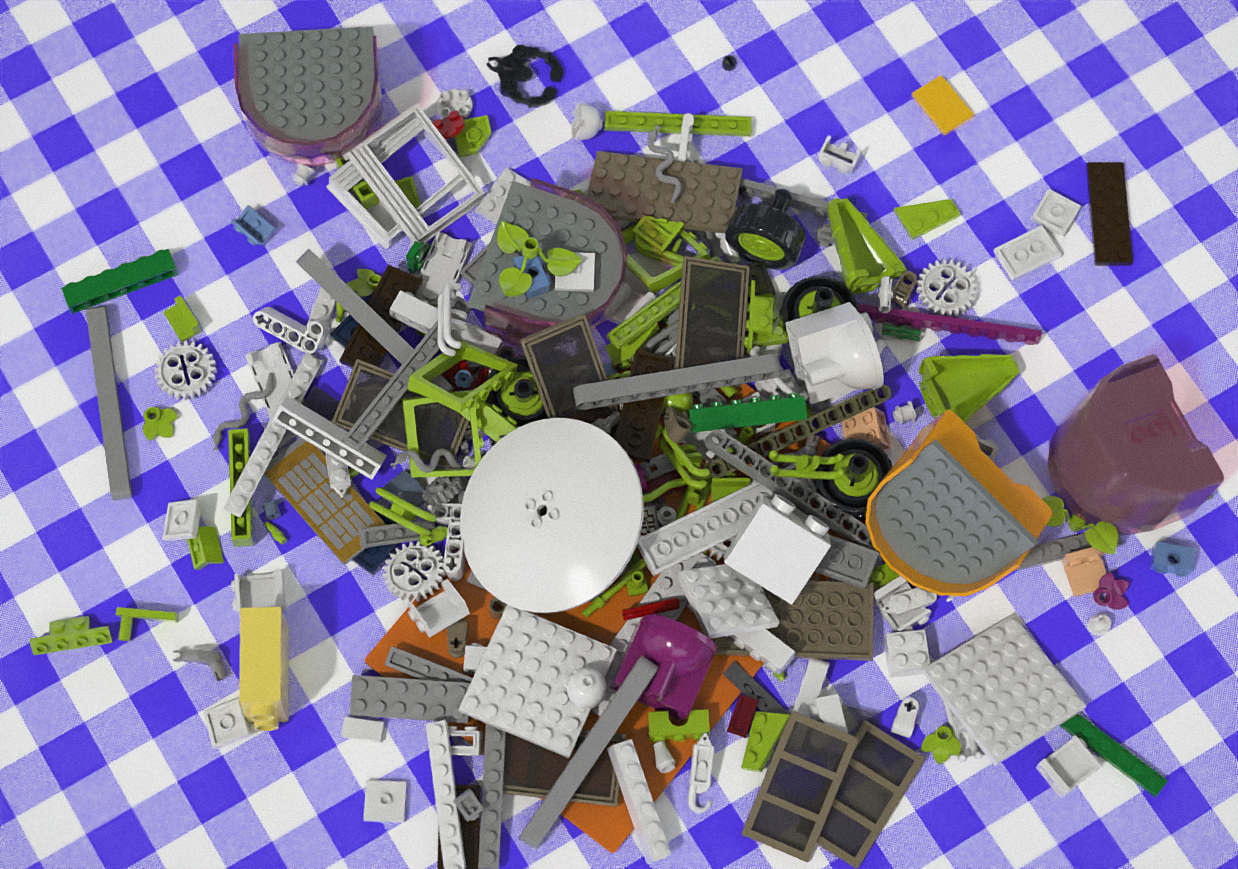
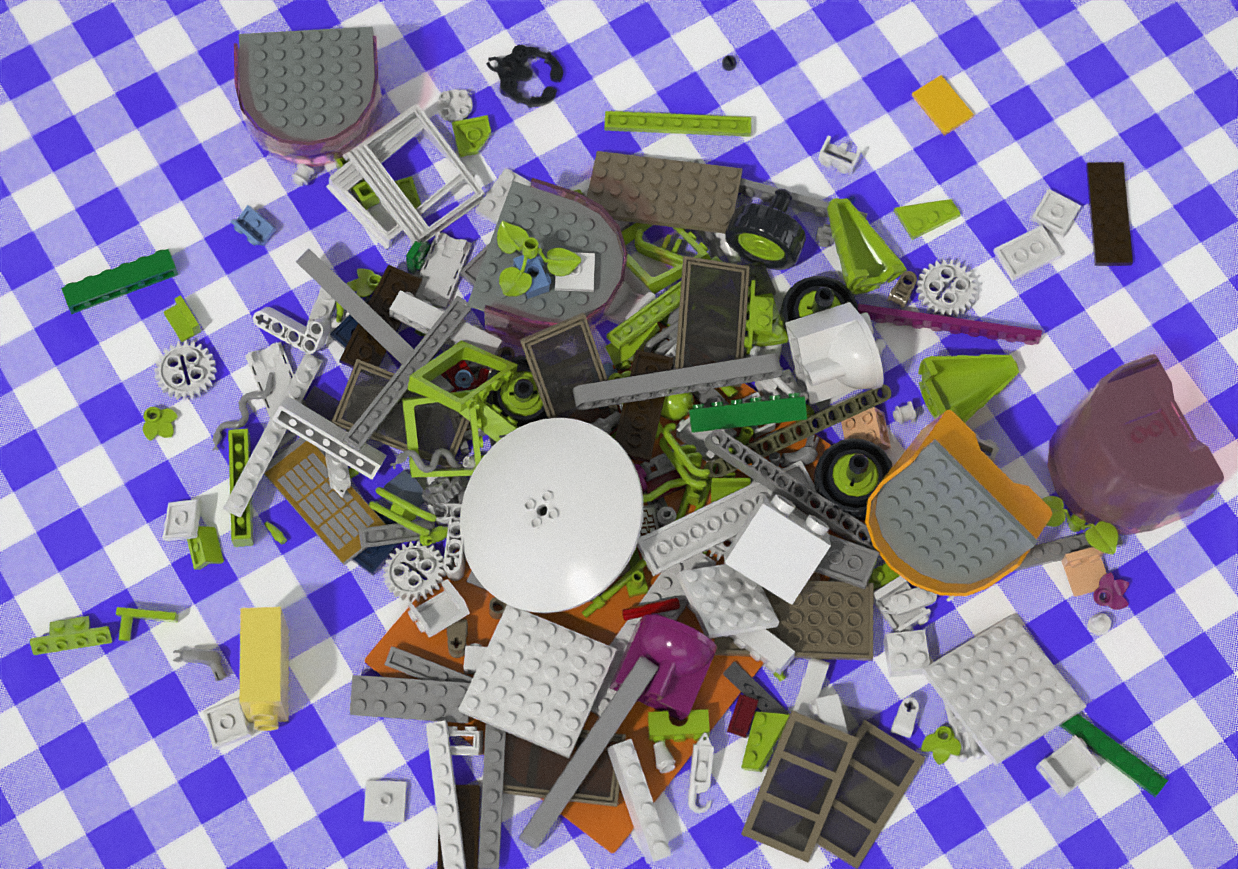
(109, 403): light grey beam -> none
(259, 591): white panel -> none
(272, 510): sand blue axle -> none
(362, 730): white tile -> none
(449, 319): white piece -> none
(450, 125): red piece -> none
(468, 805): light grey bracket -> none
(586, 122): white cylinder -> none
(587, 688): white cylinder -> none
(657, 232): lime wing -> none
(670, 157): light grey animal -> none
(676, 424): dark tan piece -> none
(686, 137): white hinge -> none
(805, 466): lime piece -> none
(885, 294): white pin -> none
(901, 332): green pin -> none
(1183, 555): medium blue brick -> none

